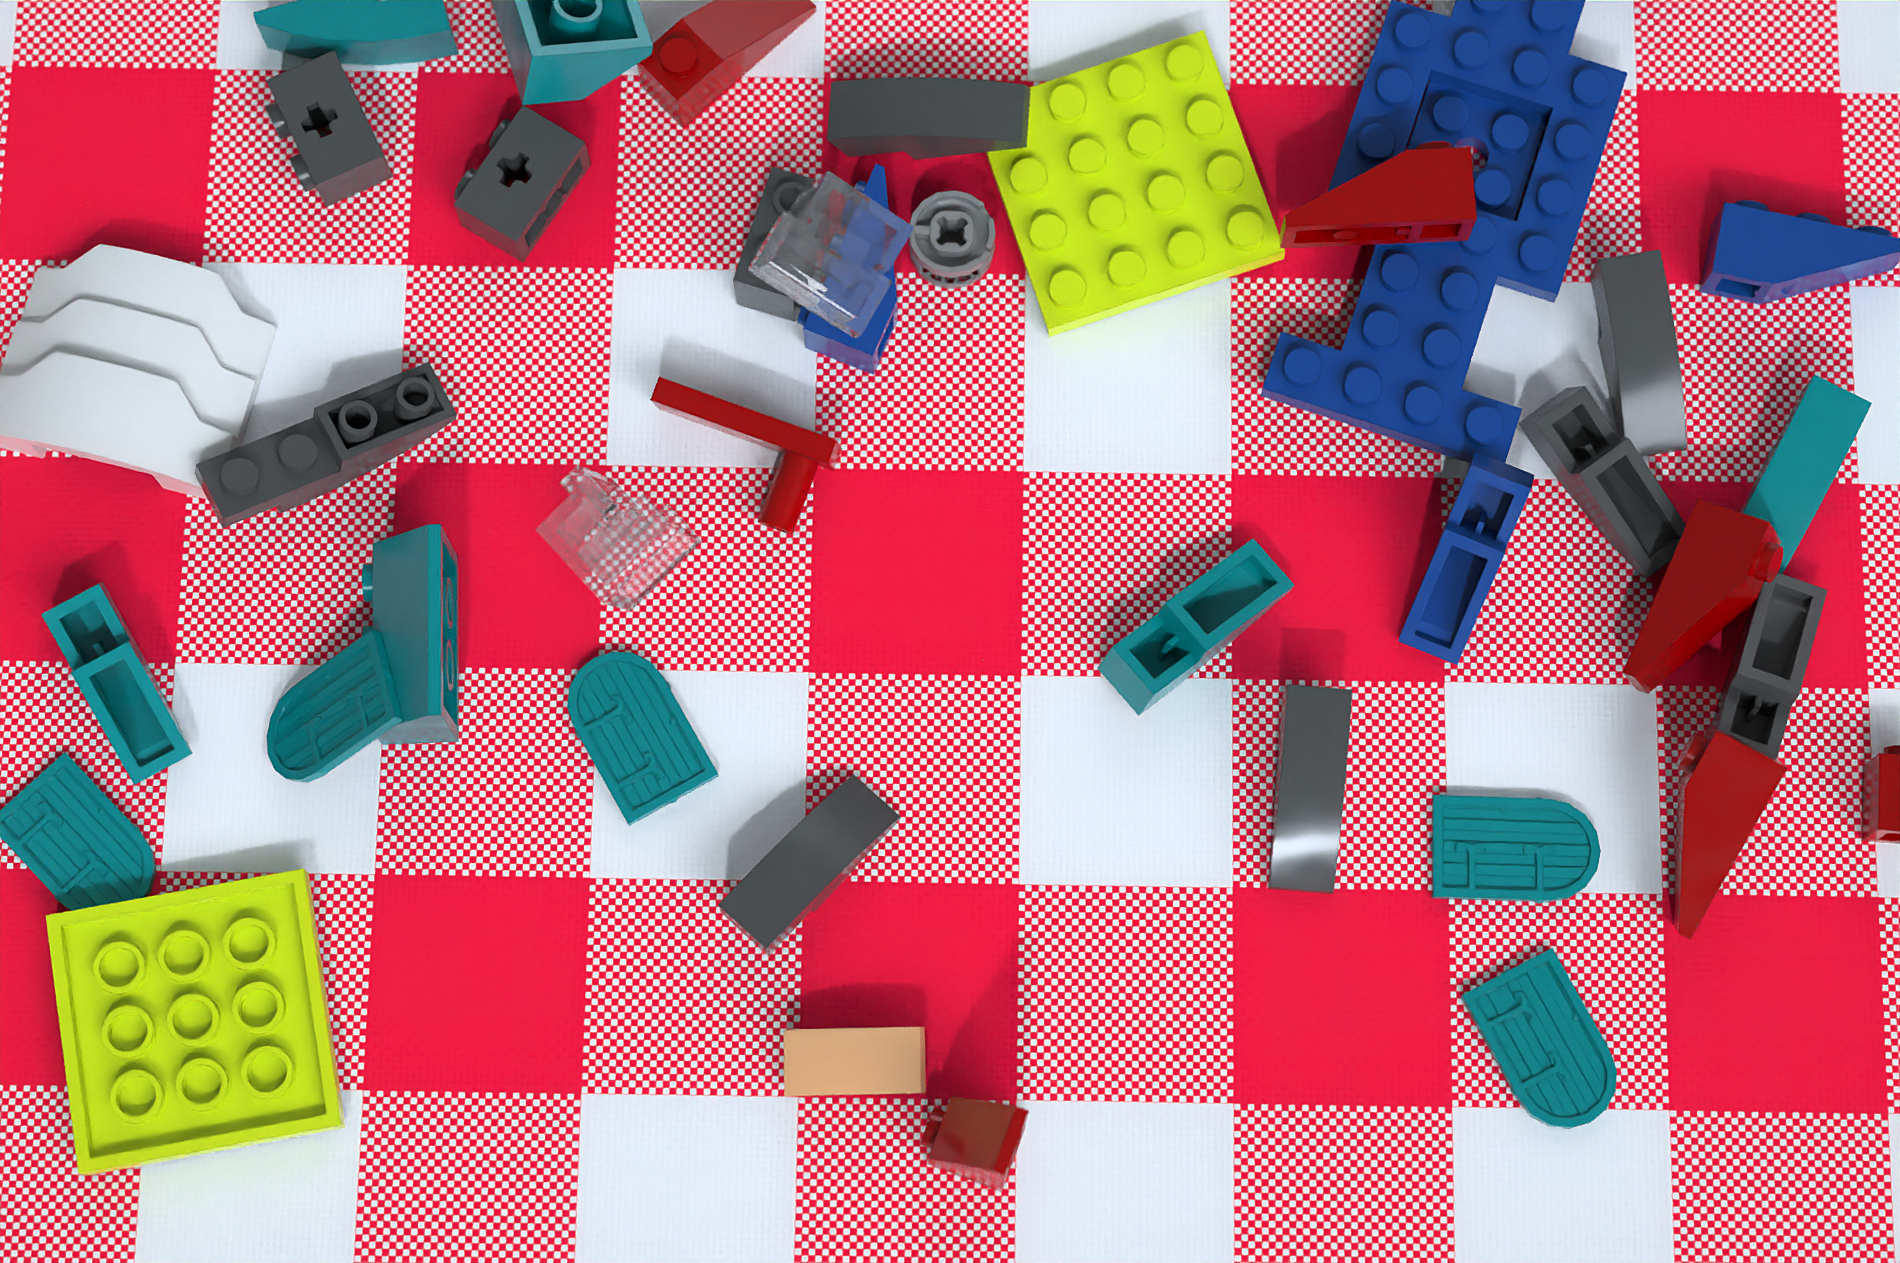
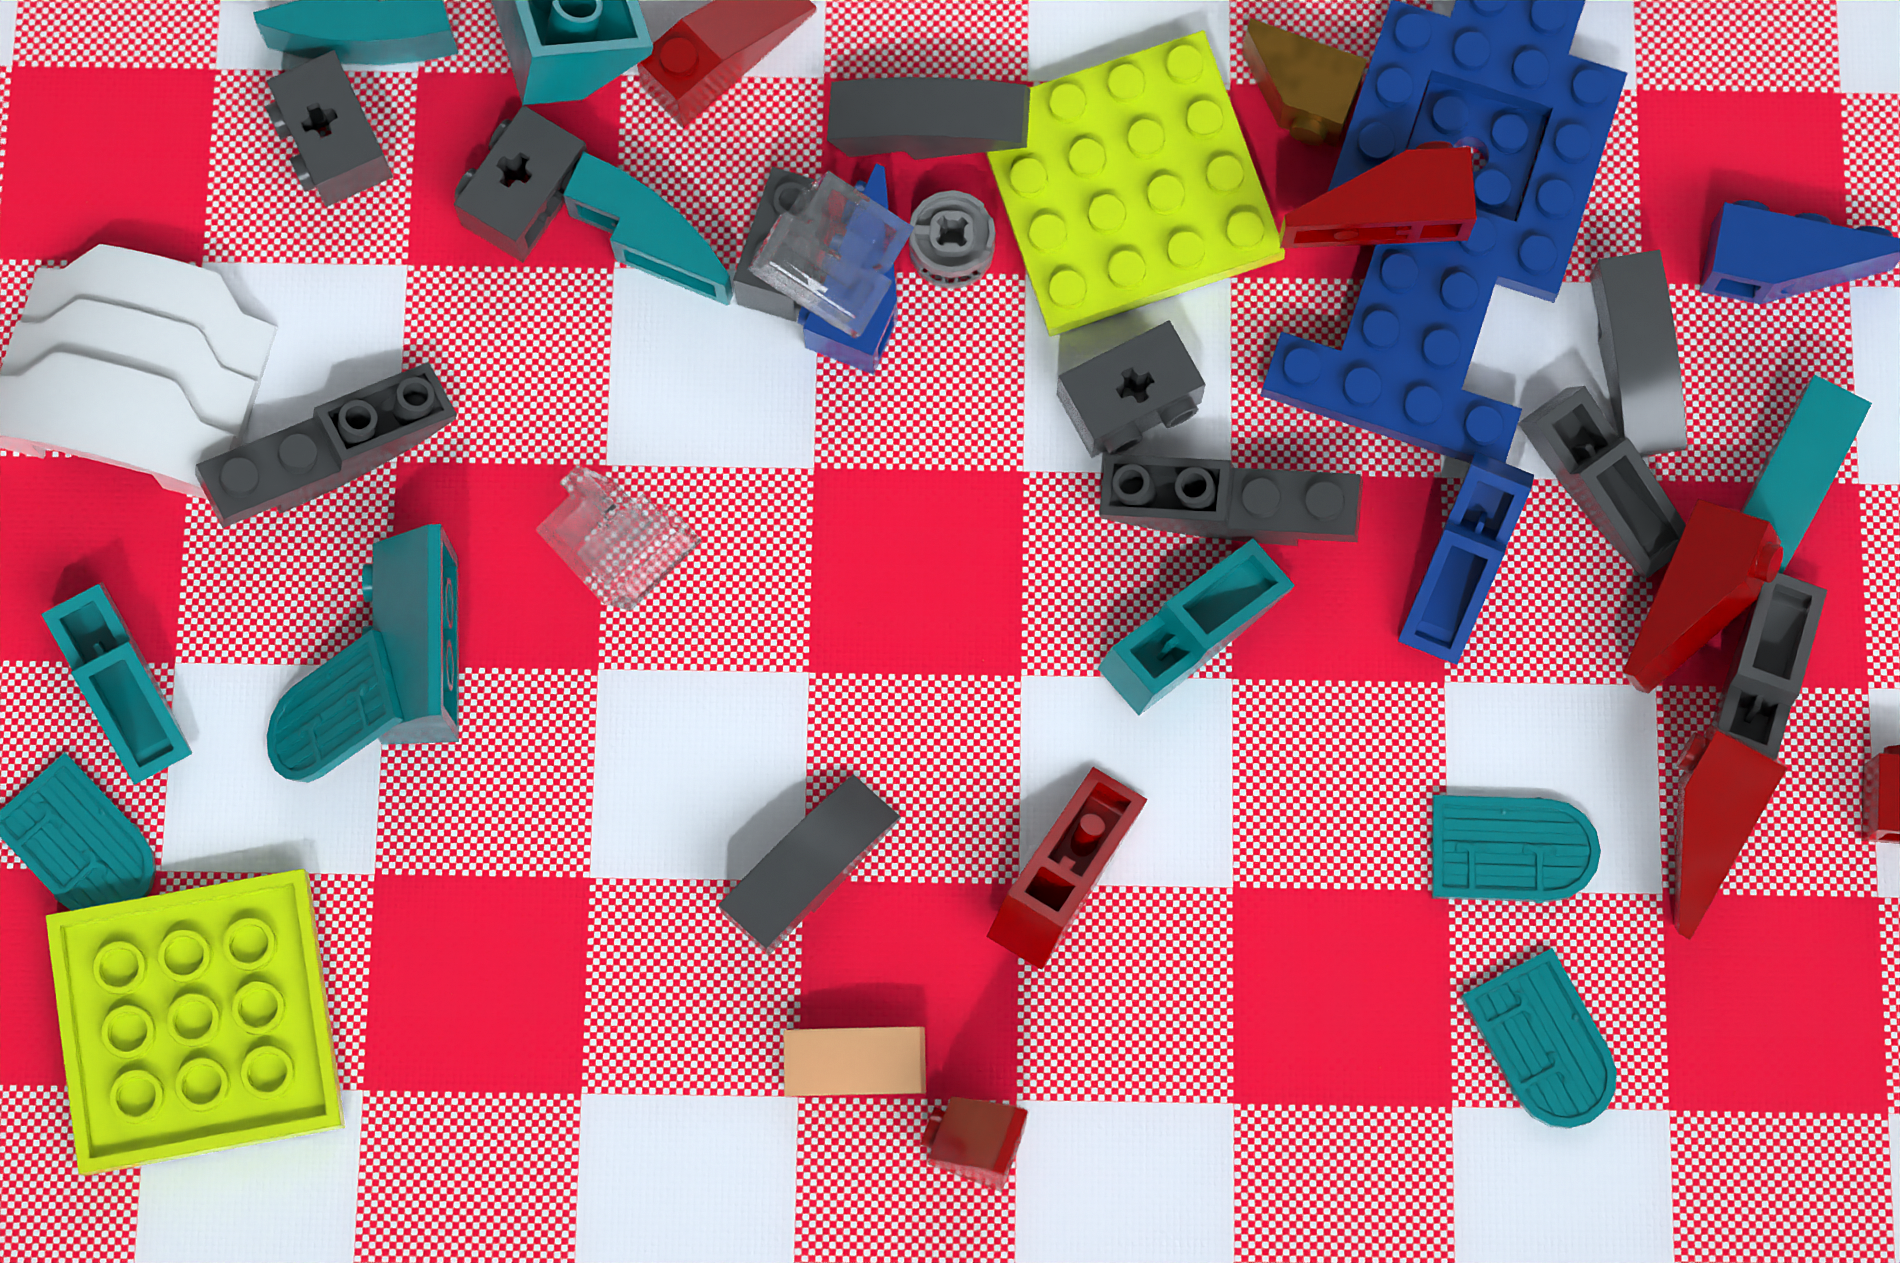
(636, 734): teal window -> none
(645, 229): none -> teal slope
(800, 448): red piece -> none
(1066, 868): none -> red slope
(1146, 363): none -> dark grey brick
(1230, 502): none -> dark grey slope
(1303, 81): none -> pearl gold slope
(1309, 788): dark grey slope -> none

